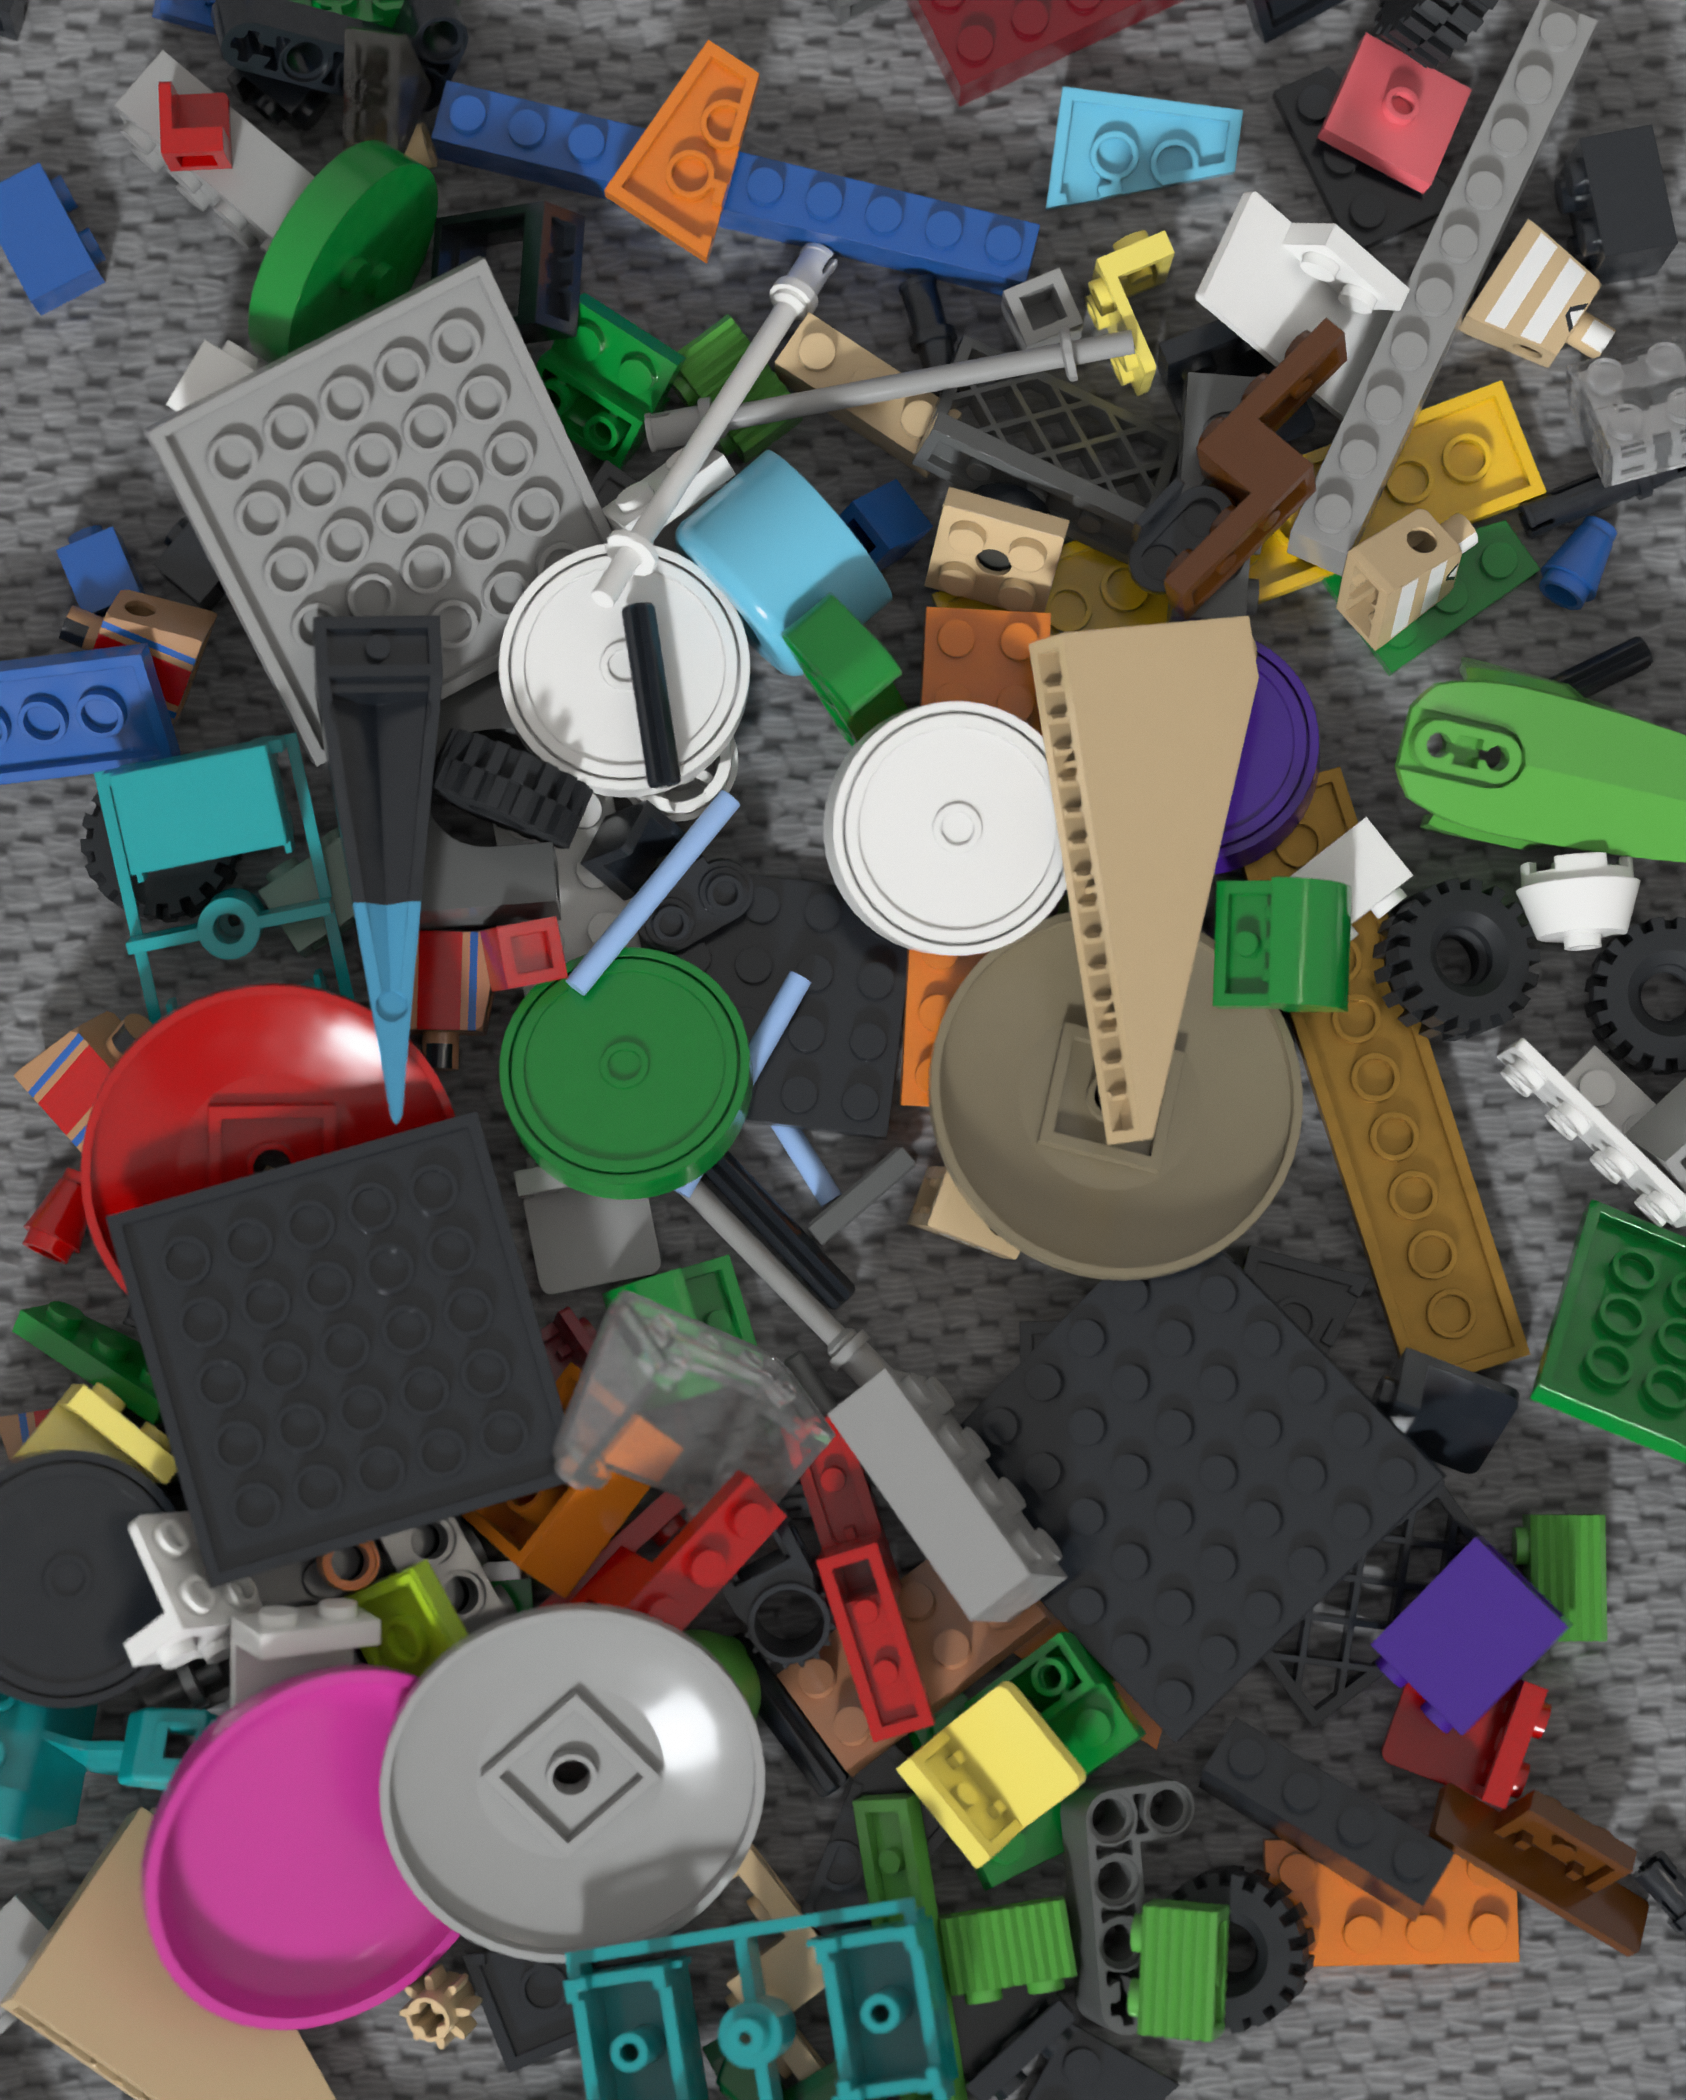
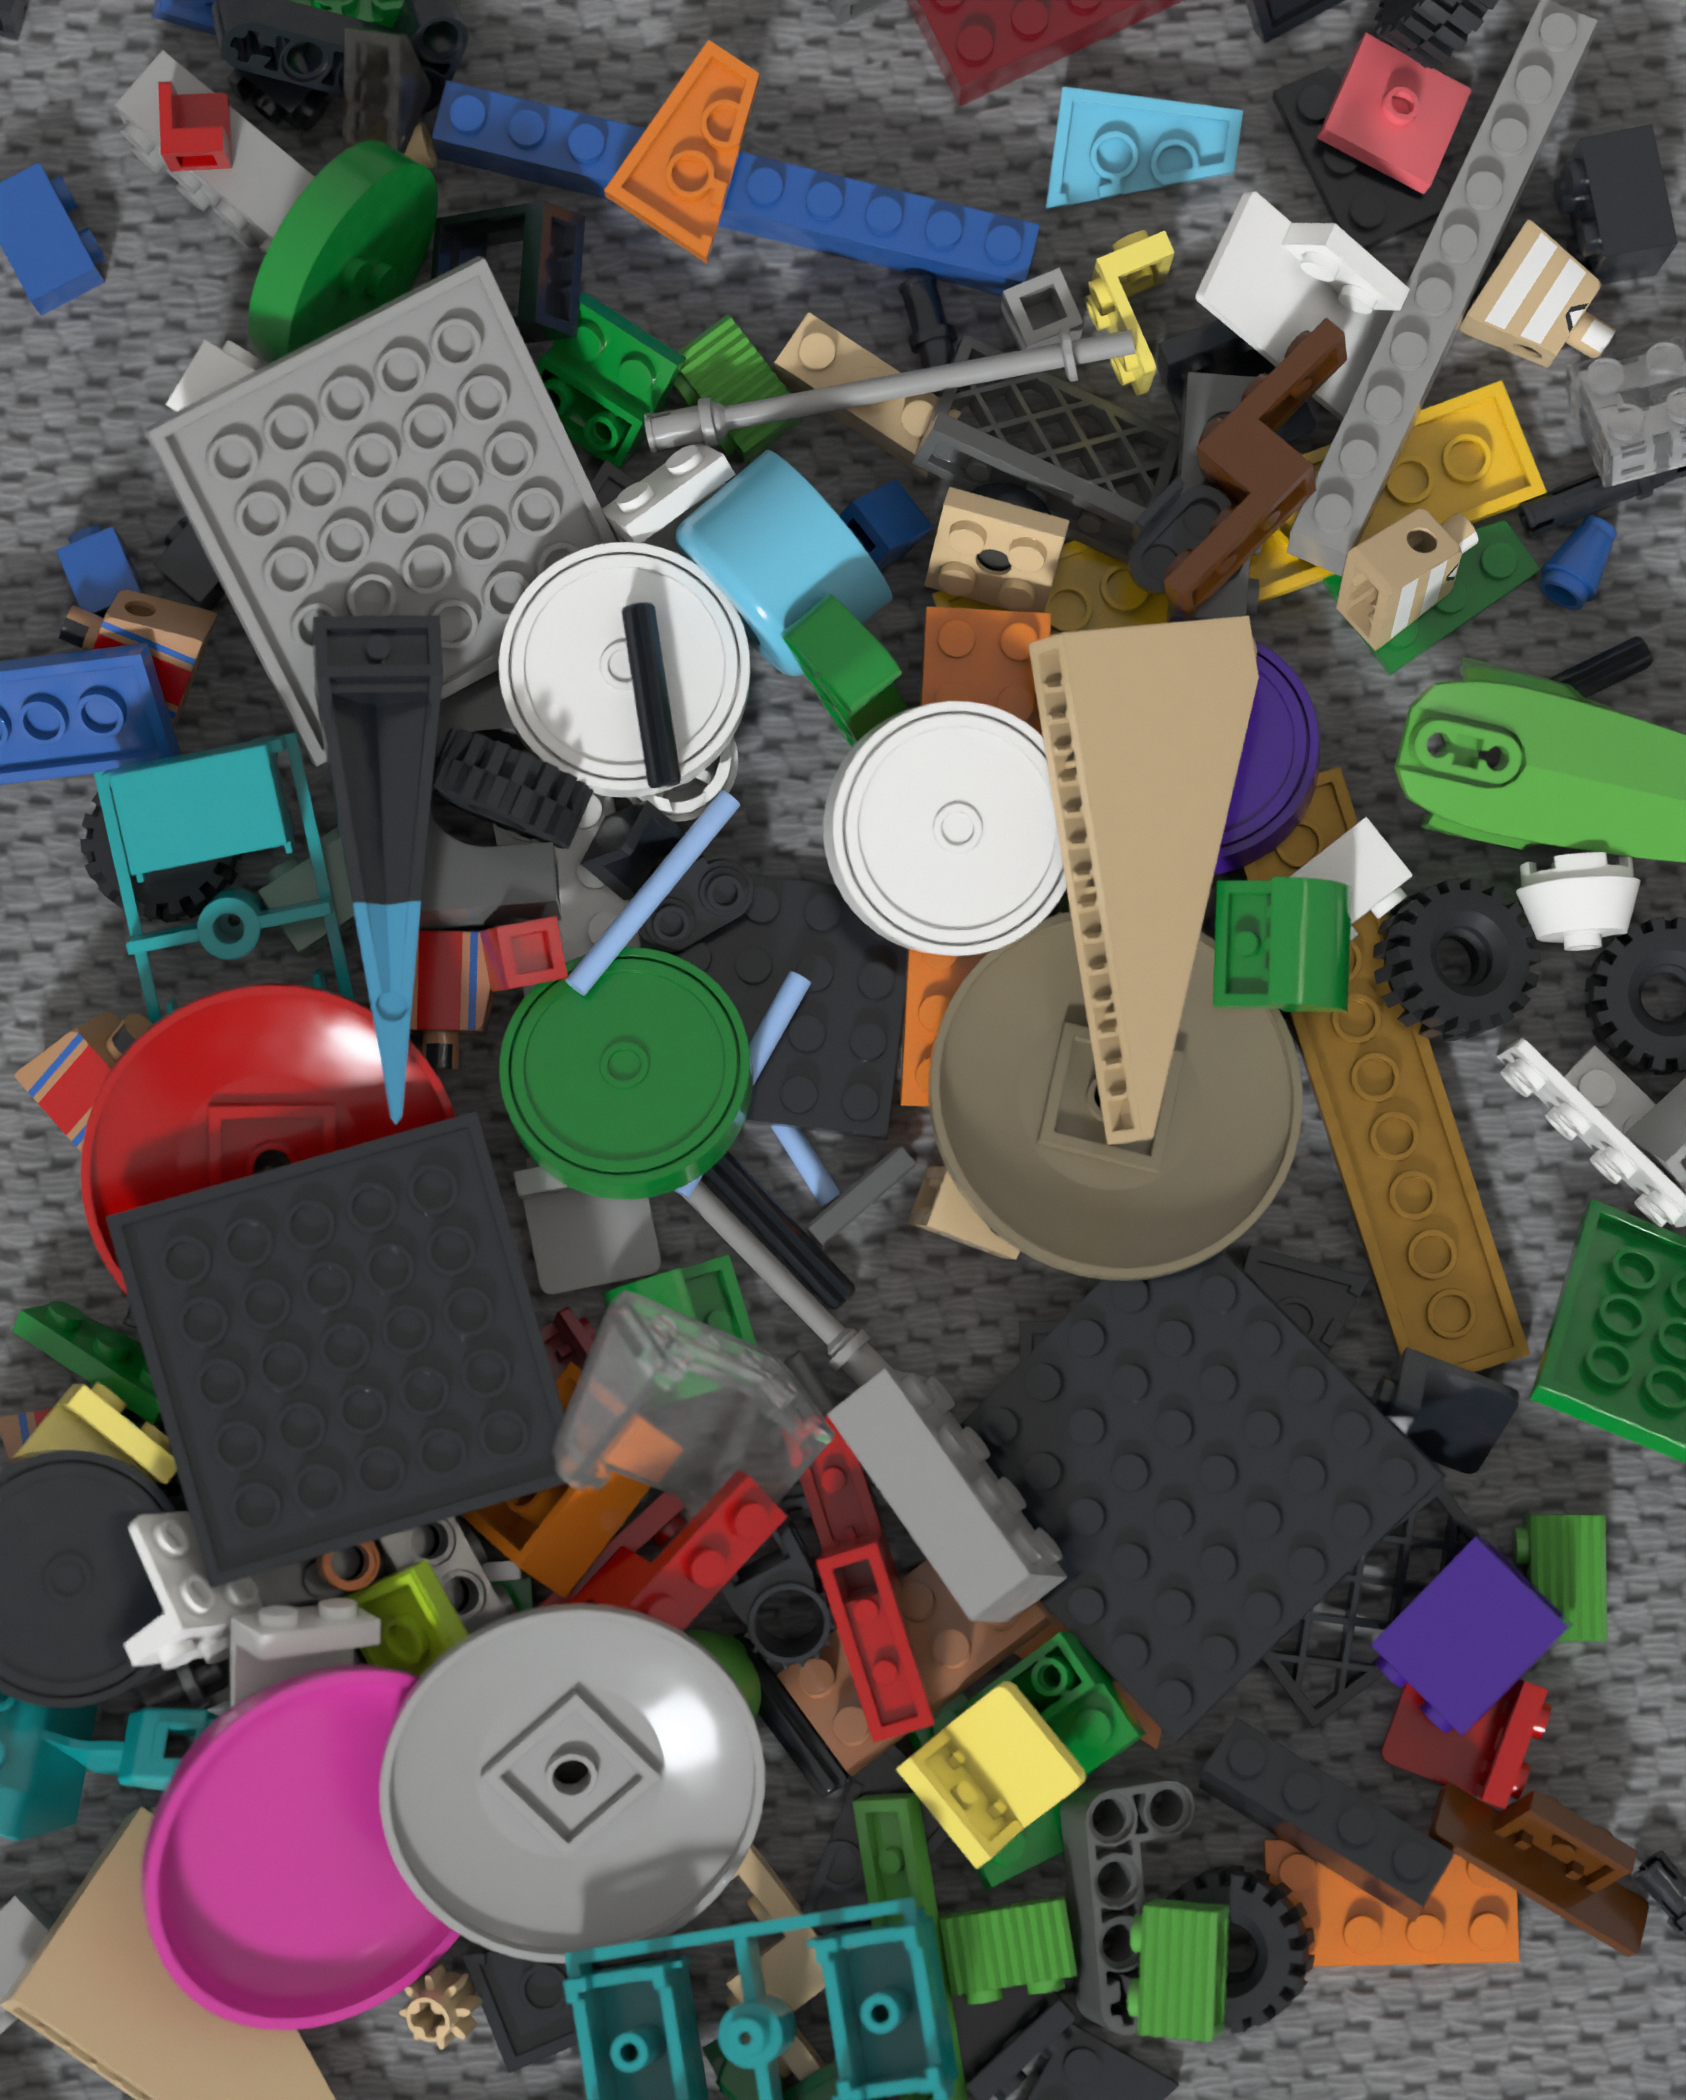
(59, 1221): red cone -> none
(792, 300): white bar -> none

